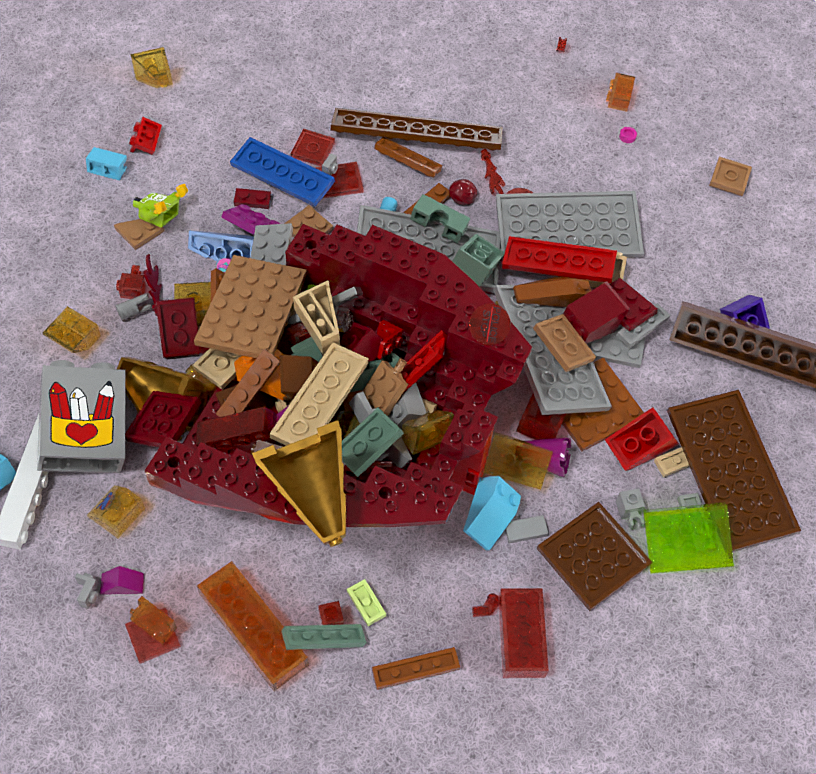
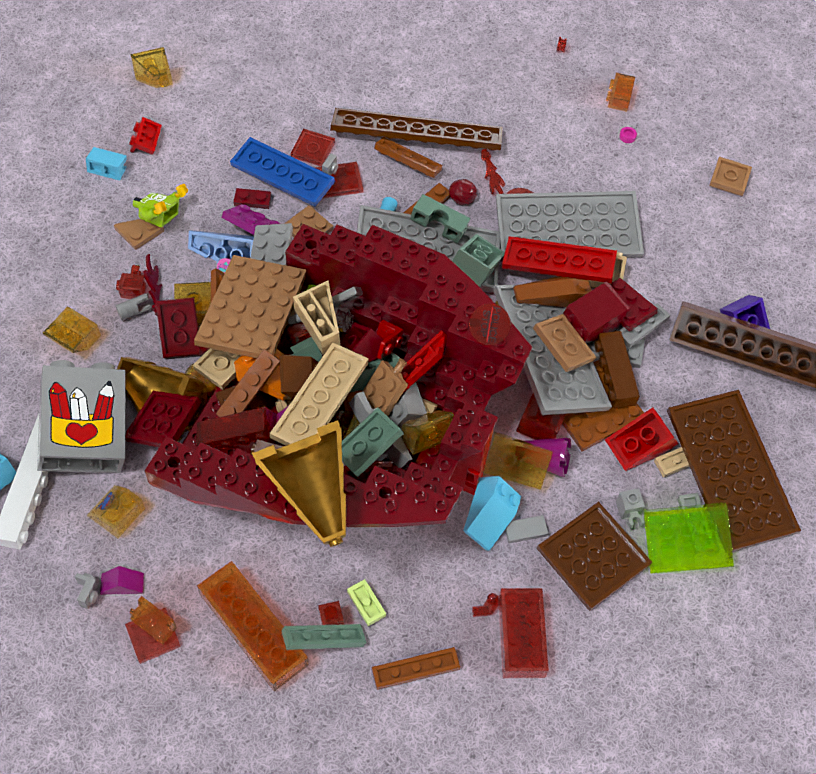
(617, 369): none -> reddish brown brick

